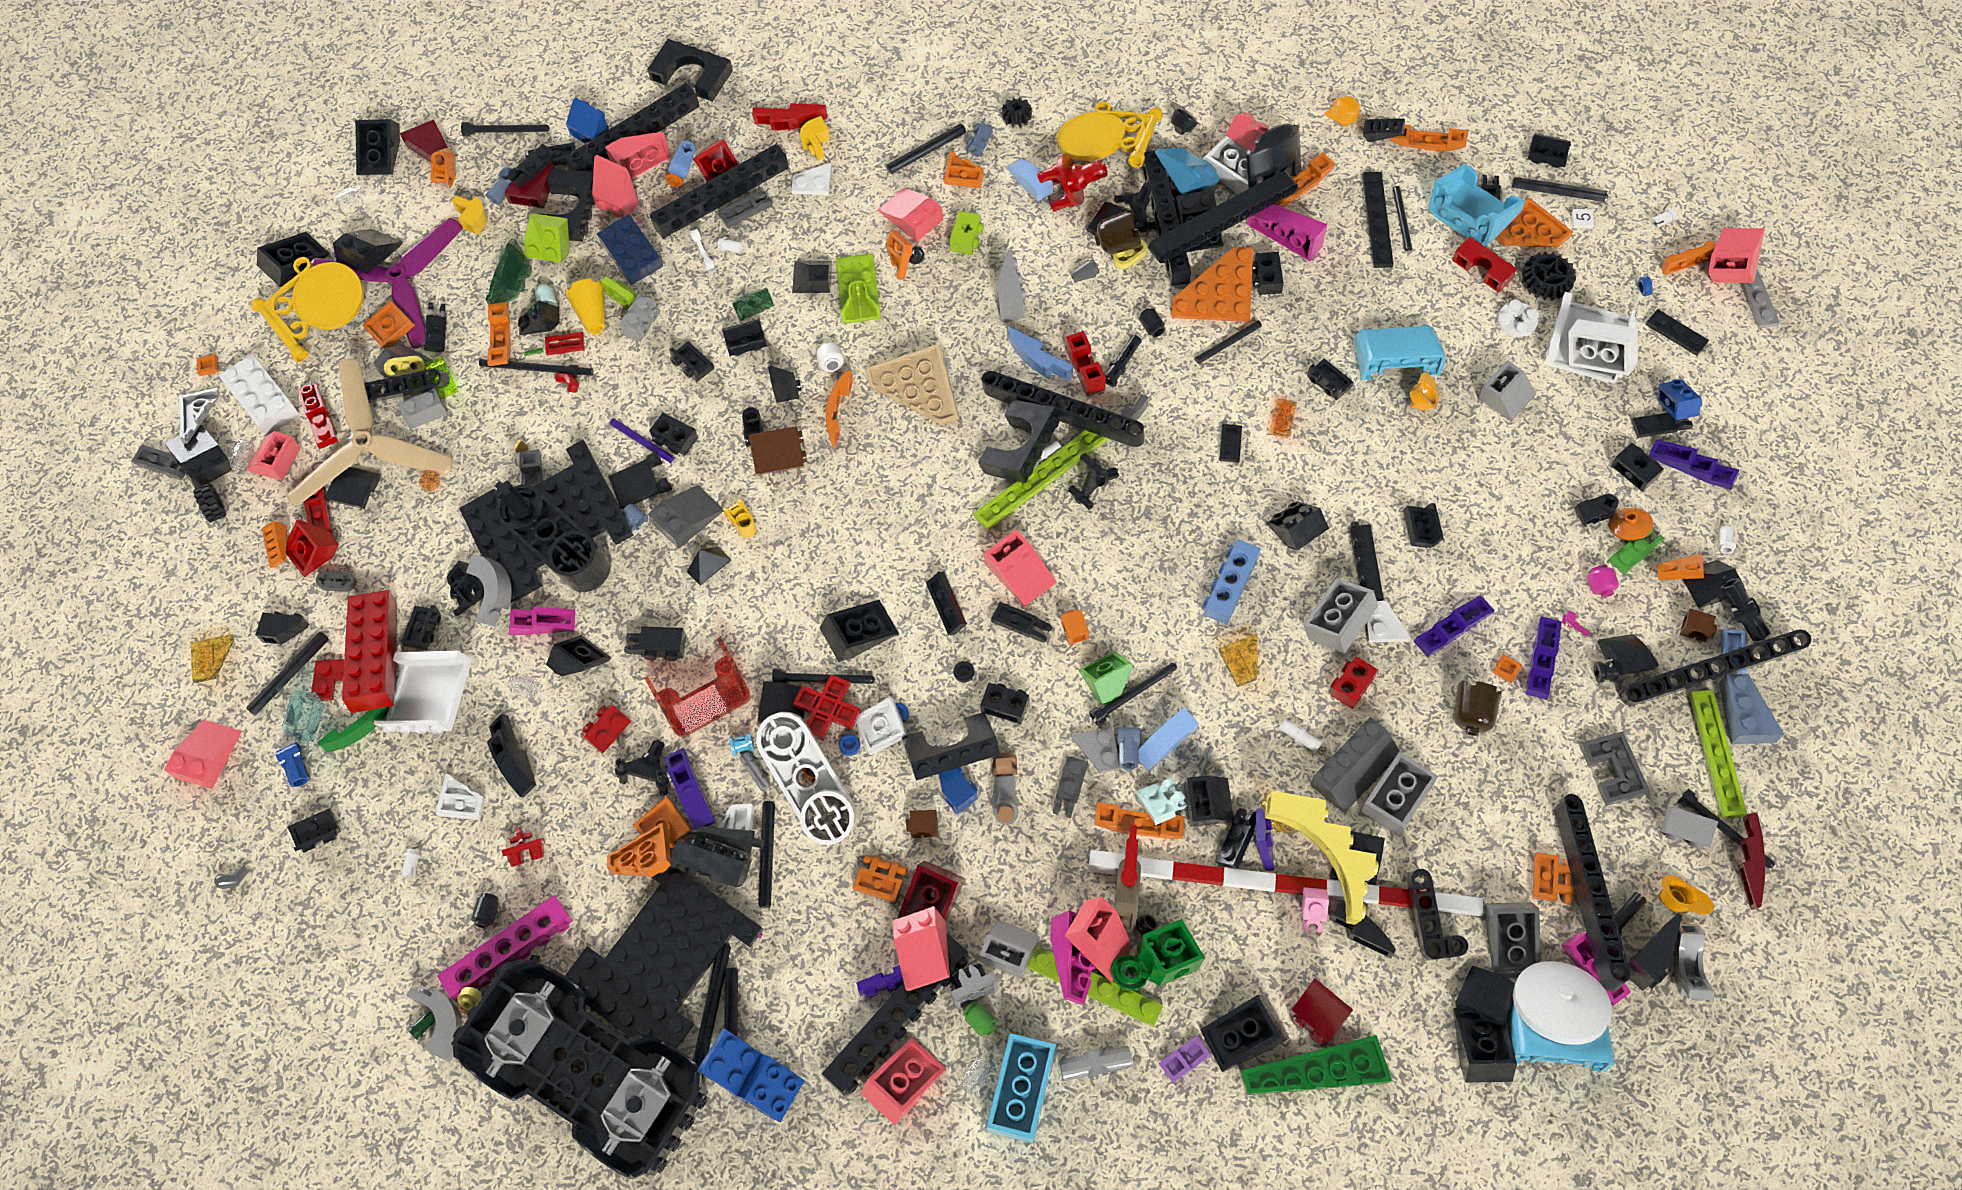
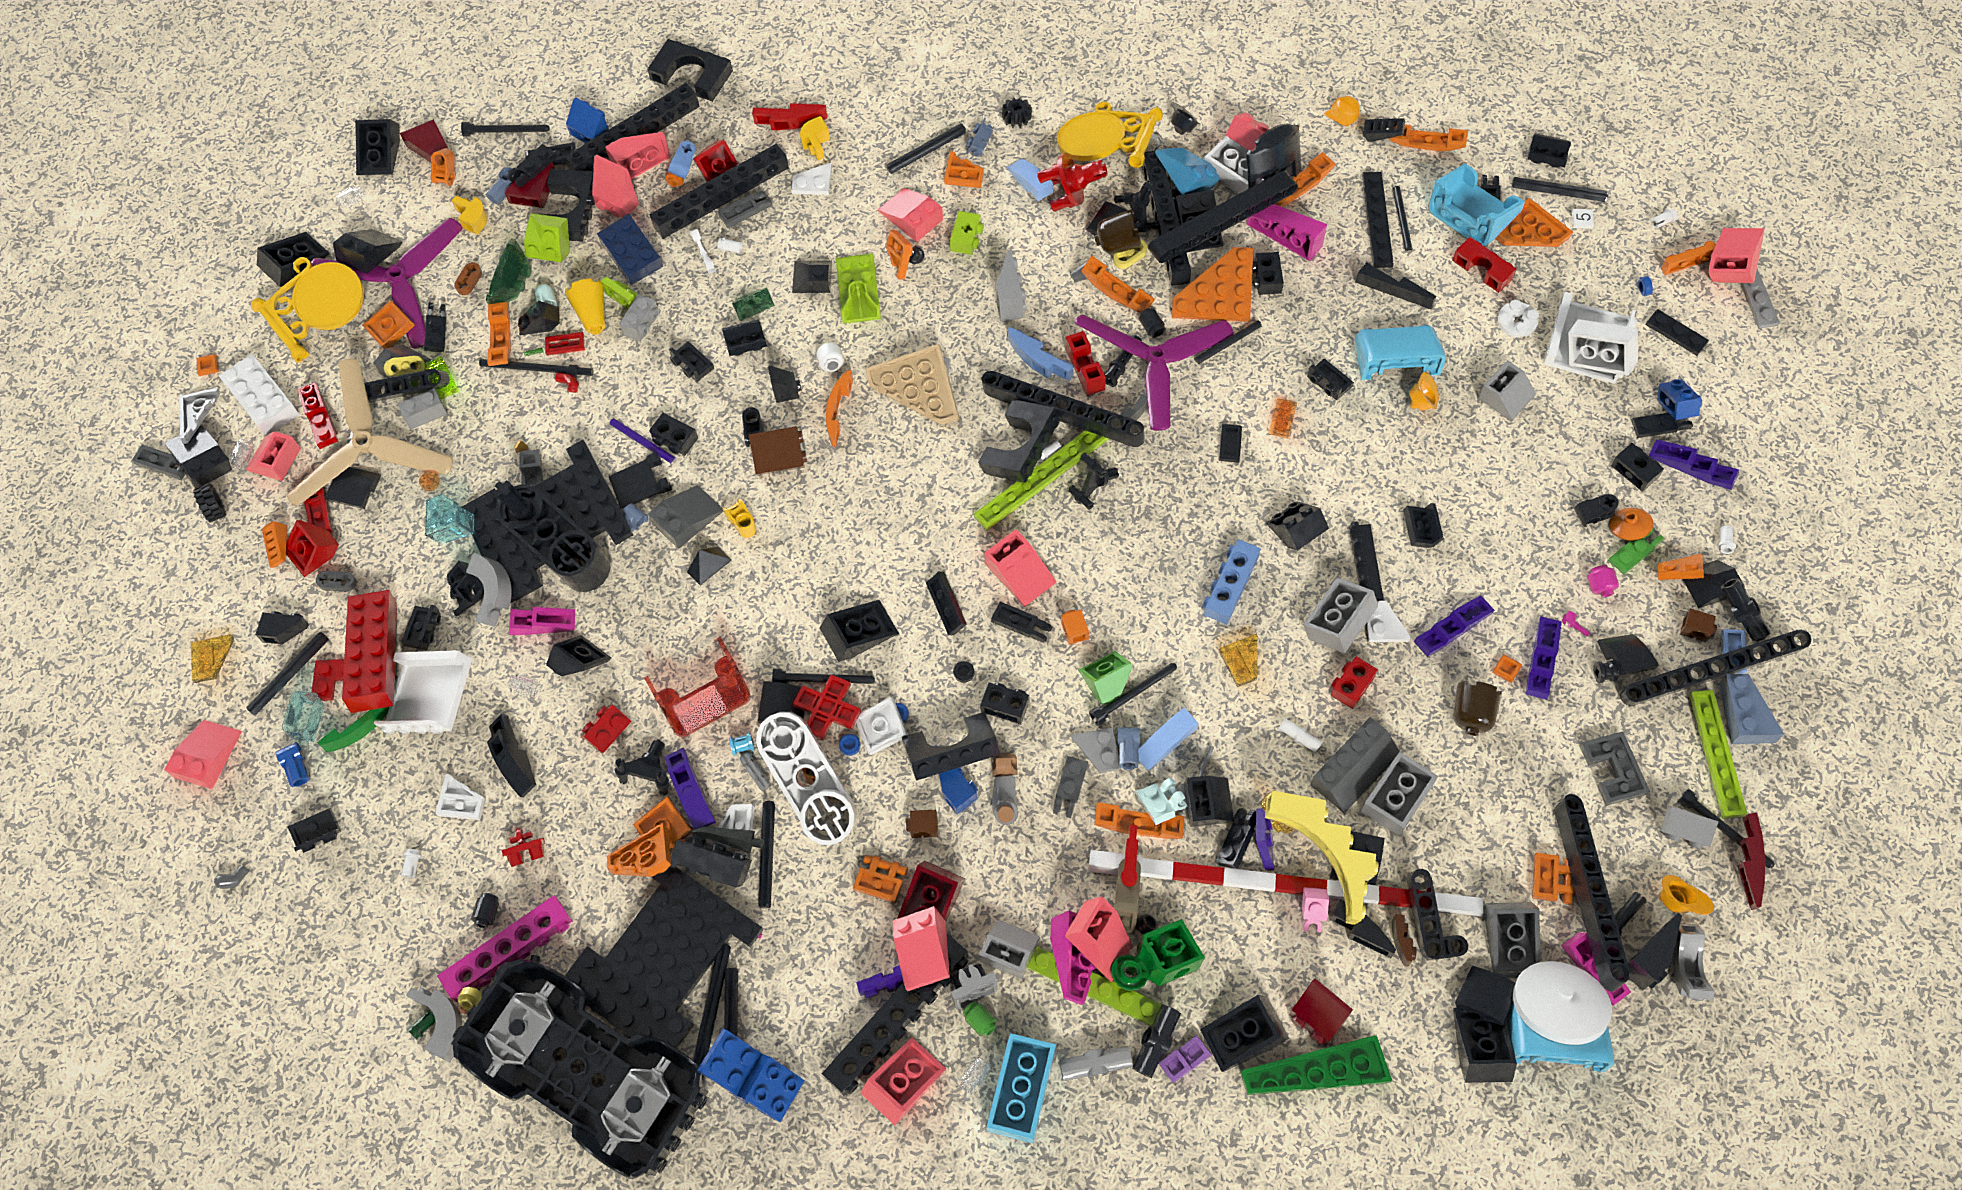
(447, 520): none -> clear light blue brick
(467, 278): none -> dark orange beam
(657, 643): black hinge -> none
(1114, 288): none -> orange slope
(1156, 1041): none -> black piece
(1157, 374): none -> magenta piece
(1402, 289): none -> black slope
(1404, 946): none -> reddish brown slope
(1557, 283): black gear -> none

